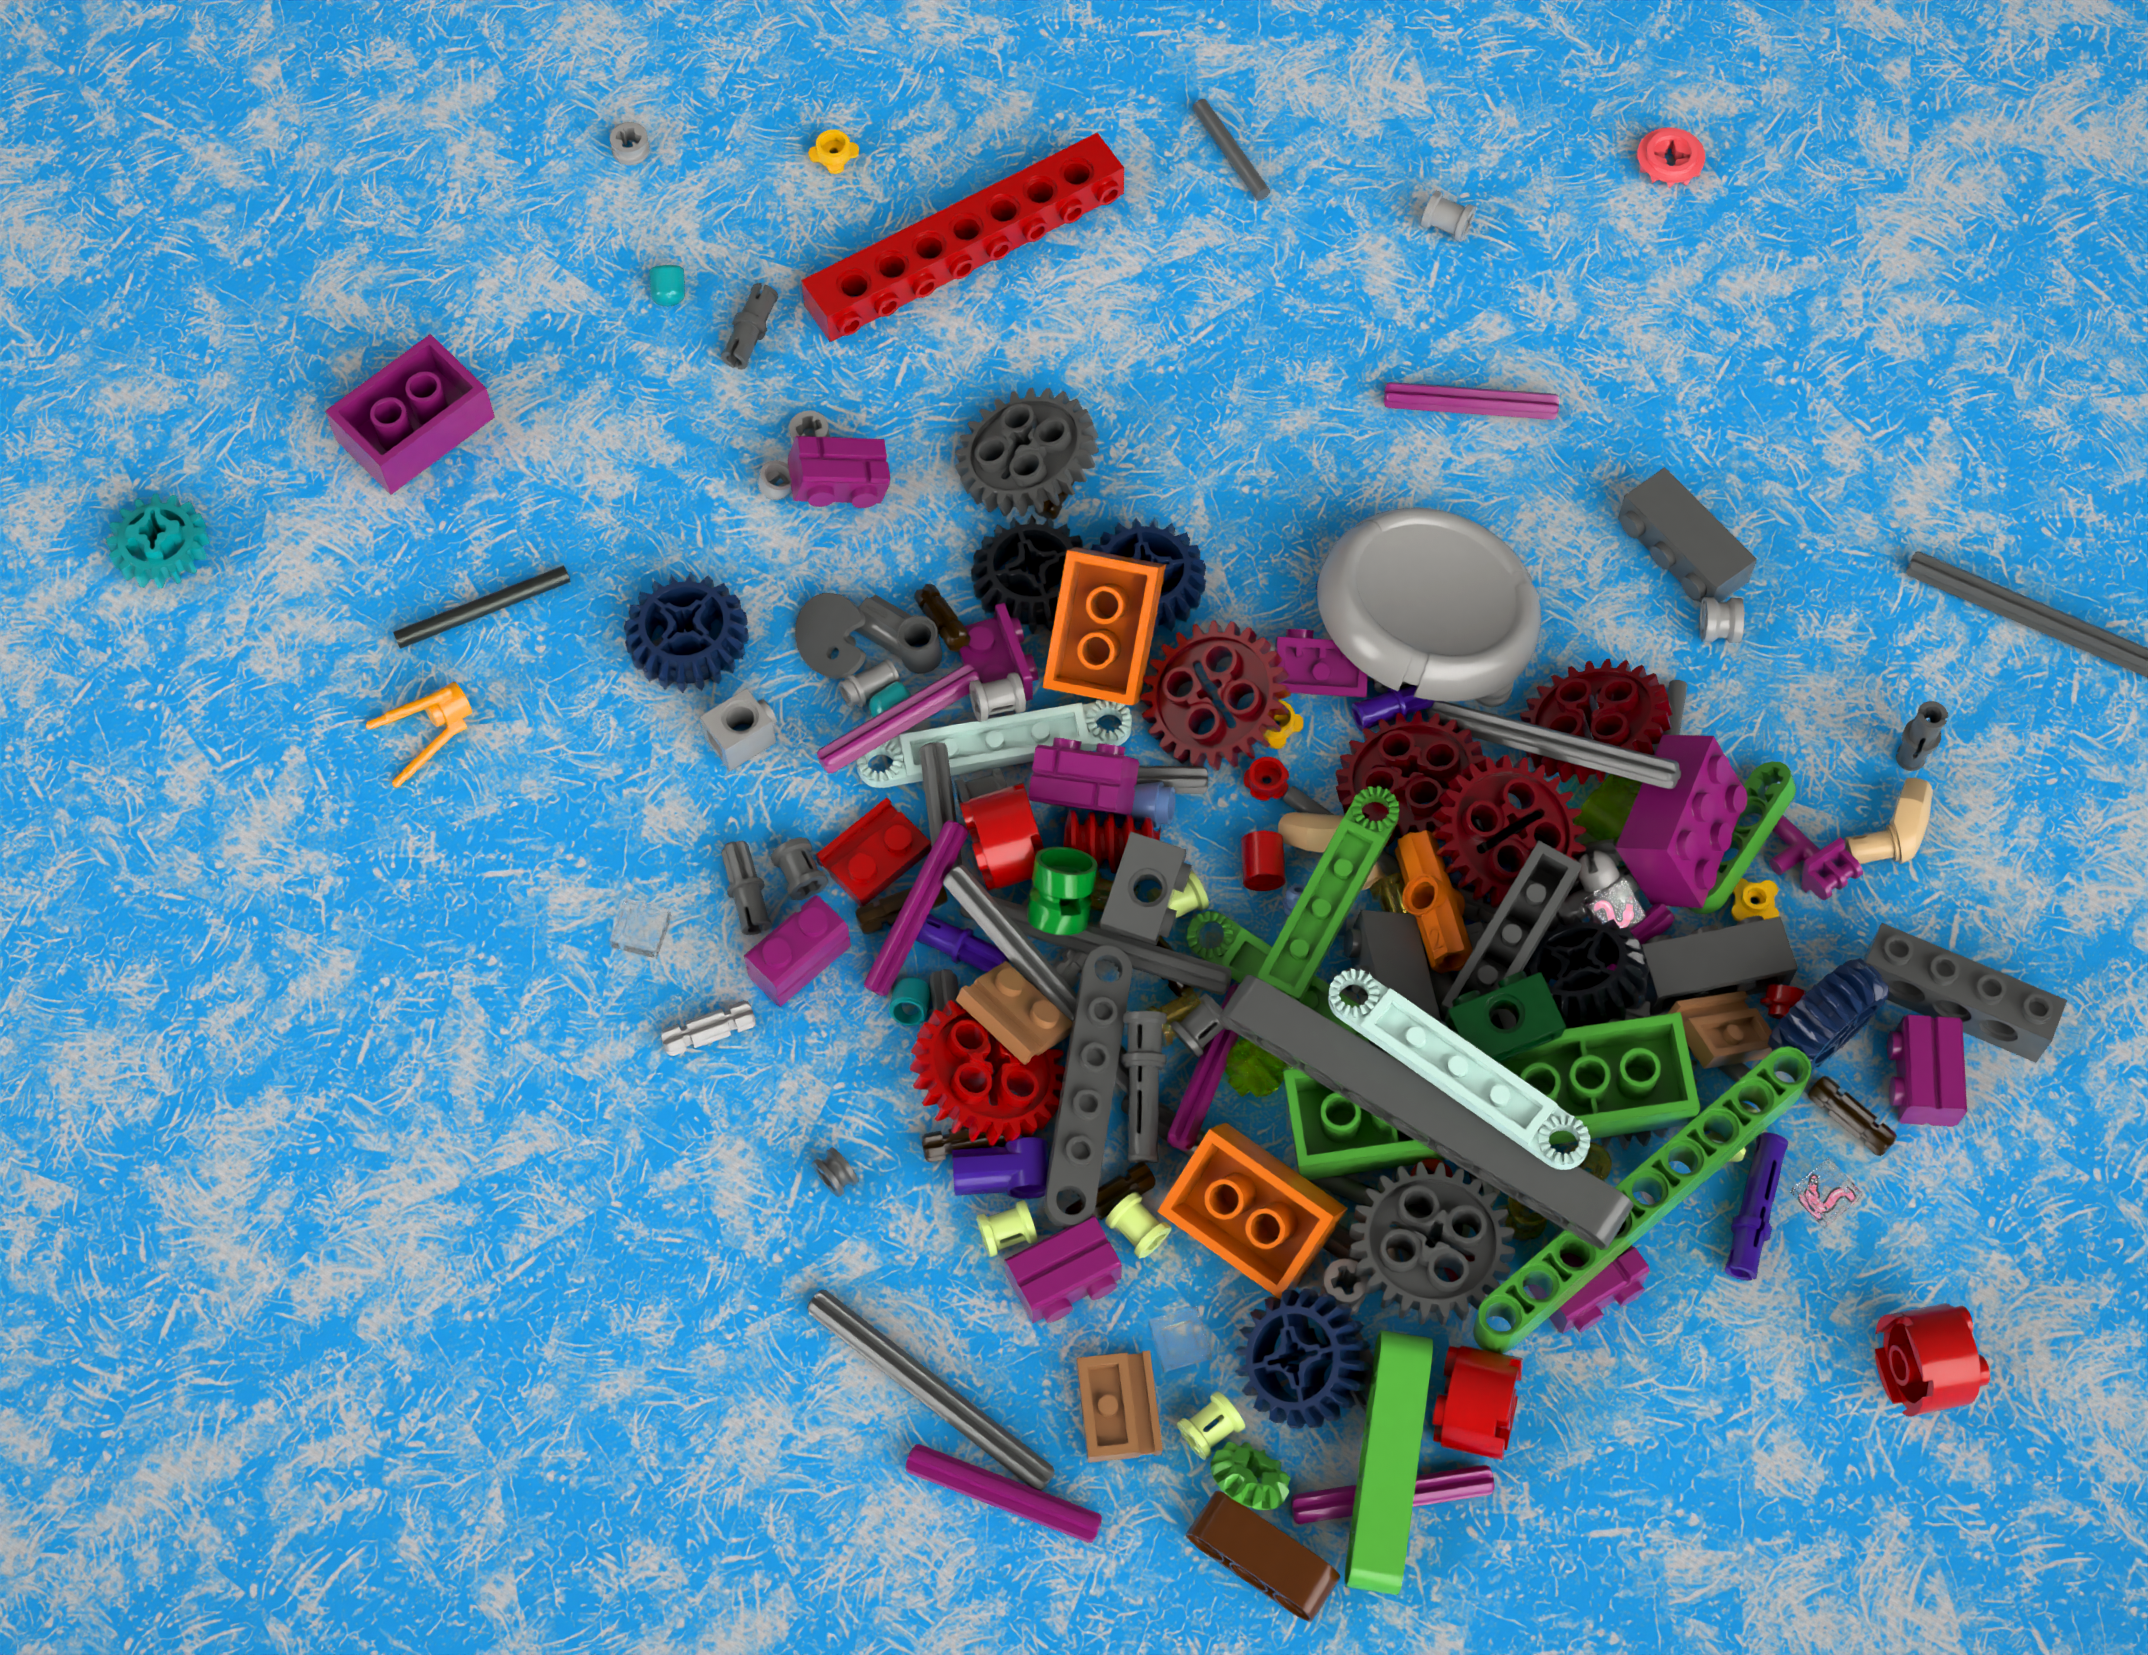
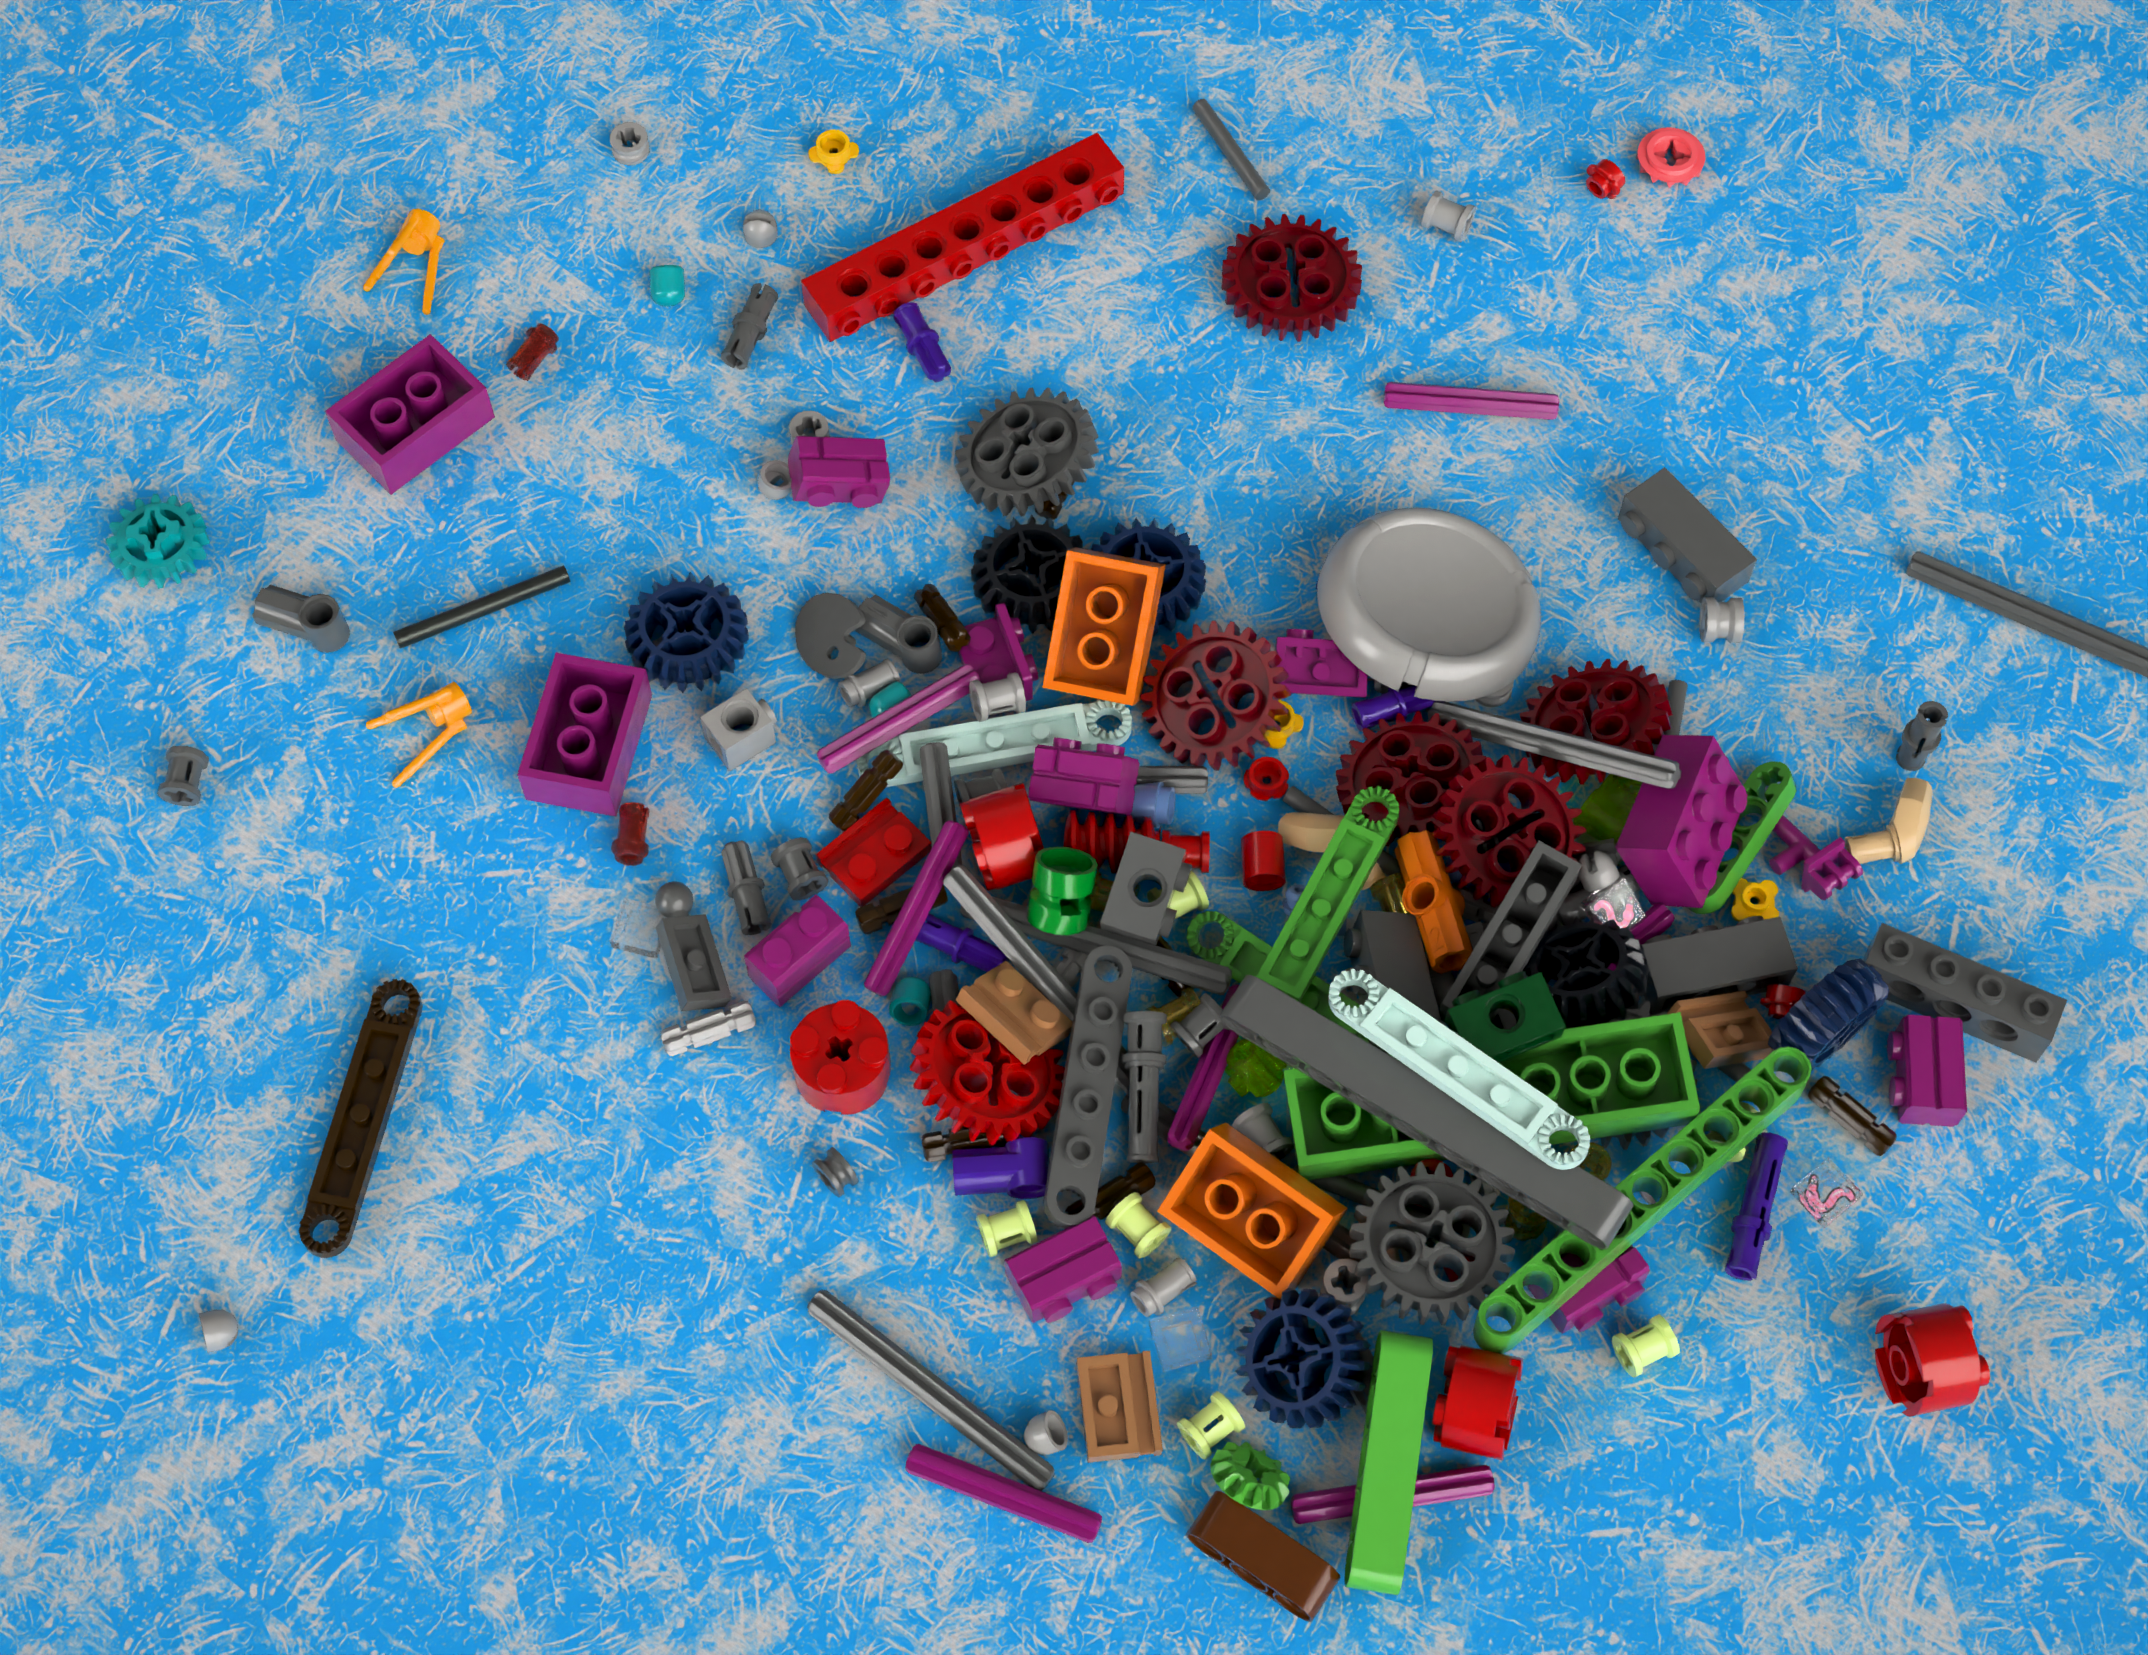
(183, 775): none -> dark grey bush
(218, 1329): none -> light grey hinge
(303, 617): none -> dark grey piece
(360, 1118): none -> dark brown plate
(415, 237): none -> light orange plant
(533, 351): none -> clear red pin
(585, 734): none -> magenta brick
(630, 842): none -> clear red pin
(690, 951): none -> dark grey plate
(760, 229): none -> light grey hinge
(843, 1032): none -> red brick
(865, 790): none -> dark brown axle
(922, 341): none -> dark purple axle
(1046, 1433): none -> light grey hinge
(1163, 1287): none -> light grey pin
(1196, 848): none -> red bush
(1260, 1128): none -> light grey bush
(1330, 274): none -> dark red gear
(1605, 179): none -> red plate
(1645, 1345): none -> yellowish green bush

